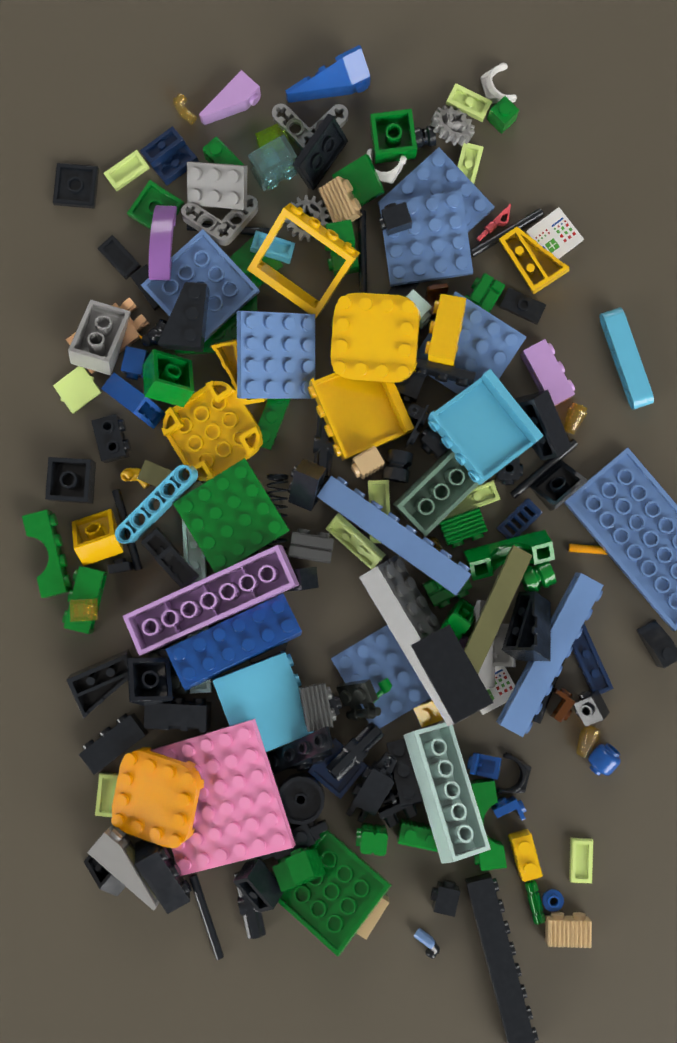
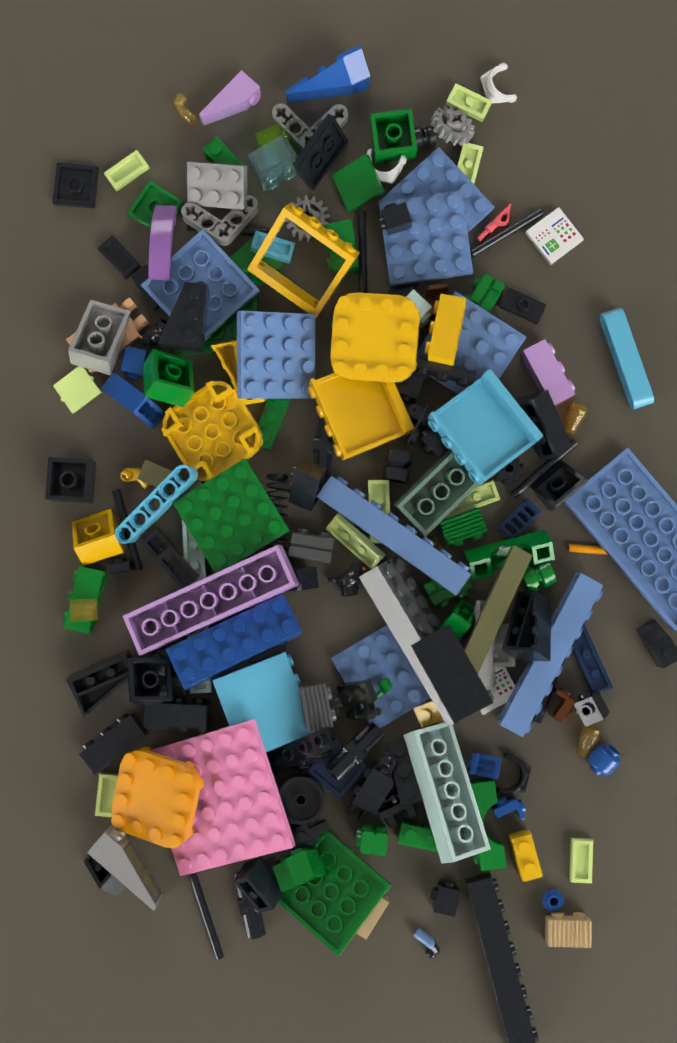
(54, 578): green arch -> none
(111, 438): black brick -> none
(162, 875): black wedge -> none
(168, 155): dark blue slope -> none
(340, 200): tan brick -> none
(349, 580): none -> black animal
(367, 463): tan brick -> none
(503, 114): green brick -> none
(532, 261): yellow wedge -> none
(535, 902): green axle -> none

